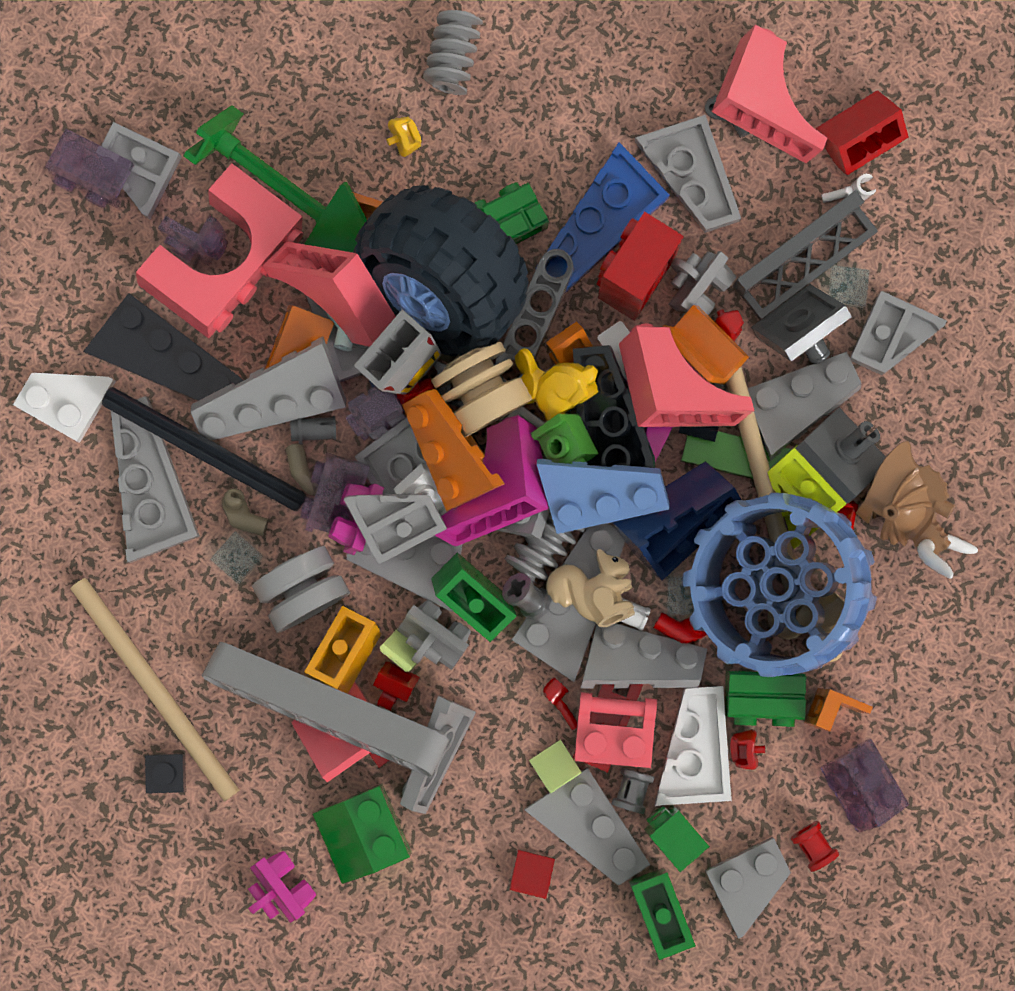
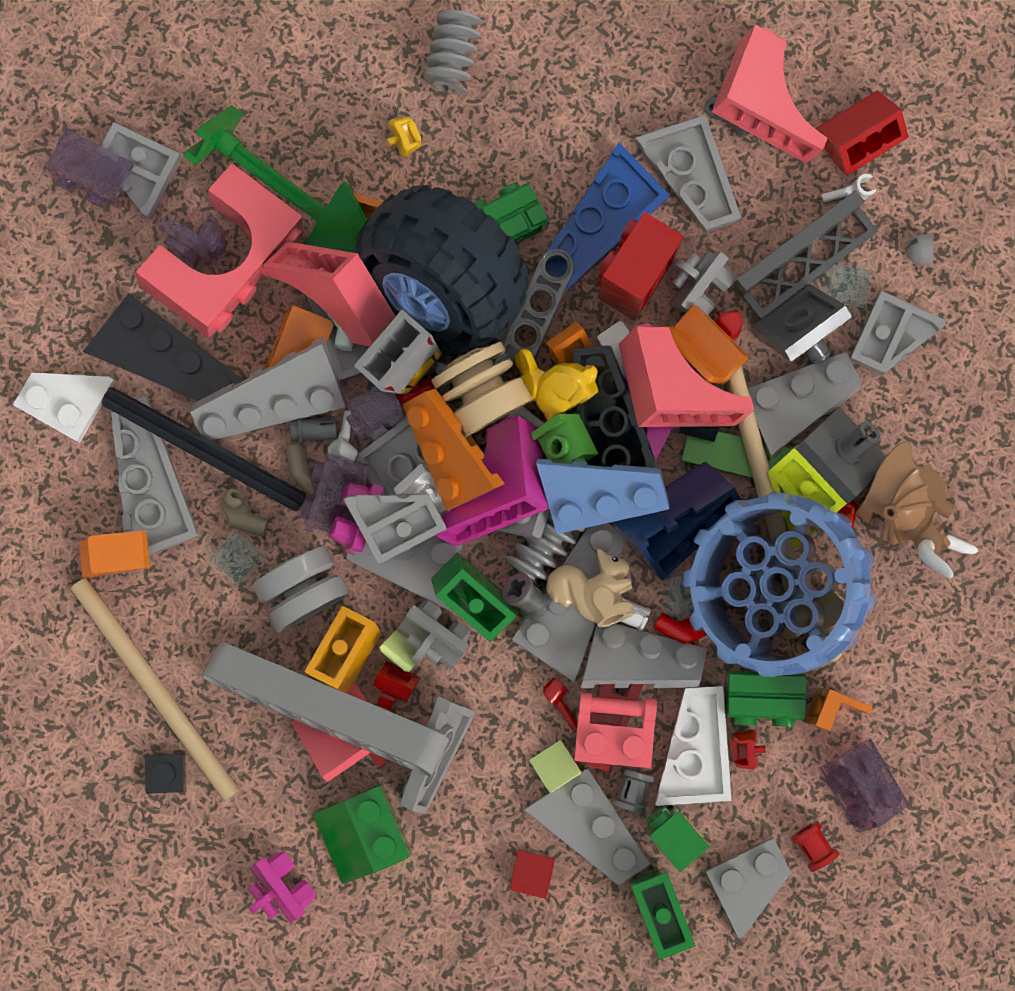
(113, 553): none -> orange slope
(341, 446): none -> white hand
(921, 249): none -> light grey hinge

